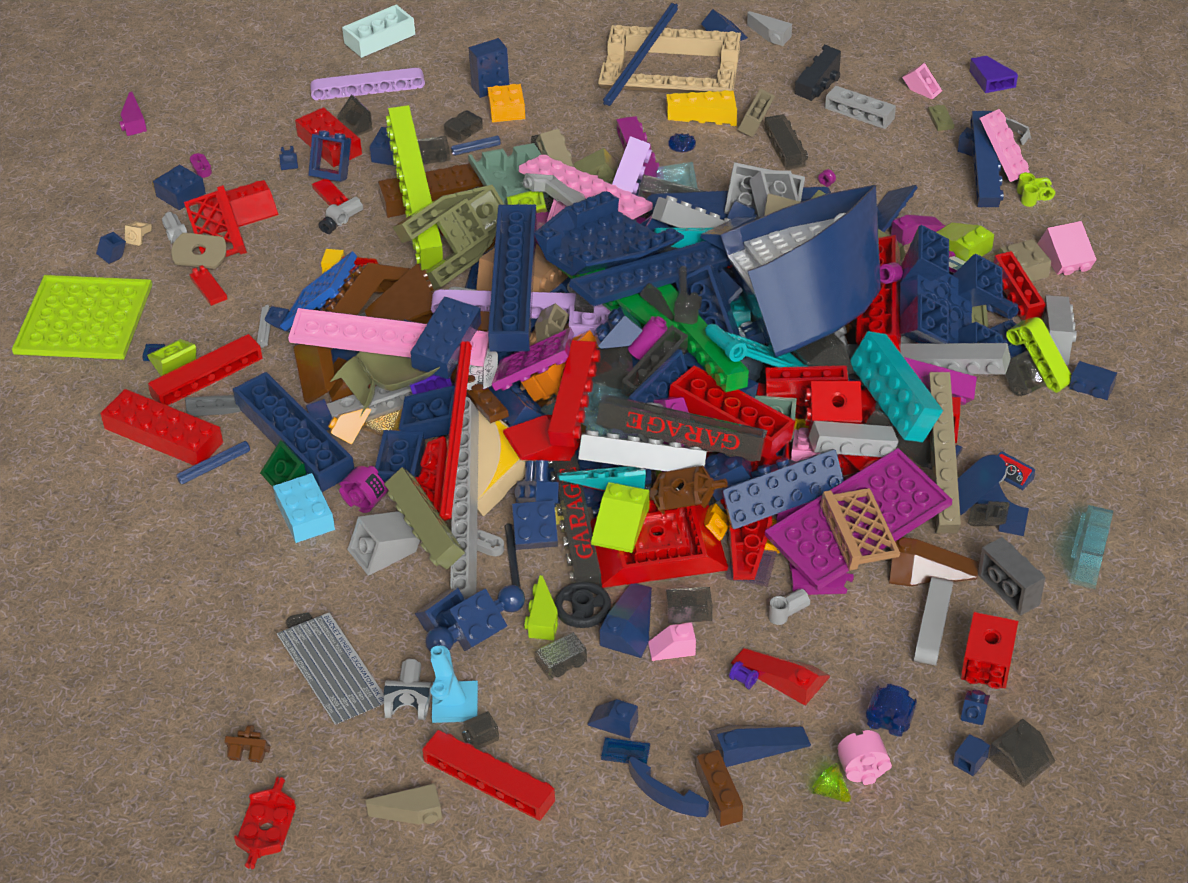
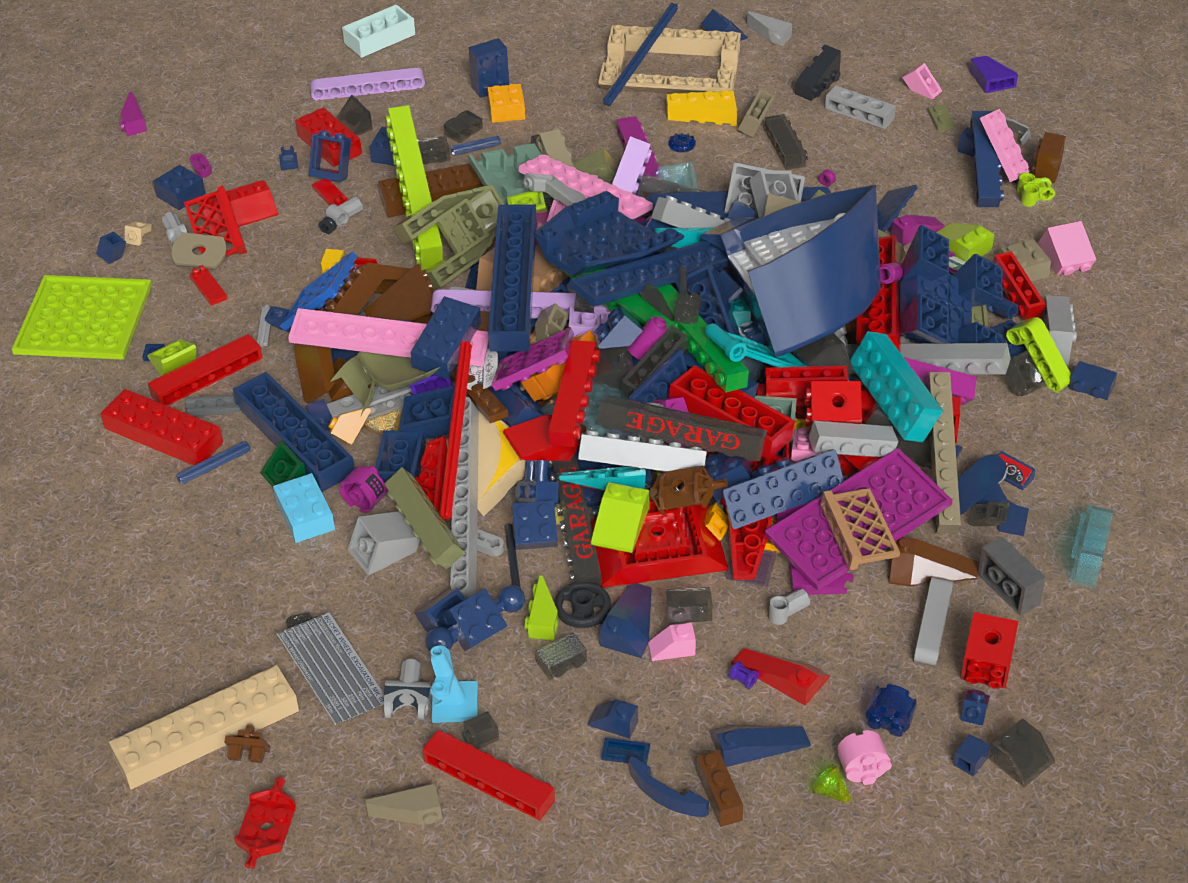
(203, 726): none -> tan brick
(1049, 156): none -> reddish brown brick

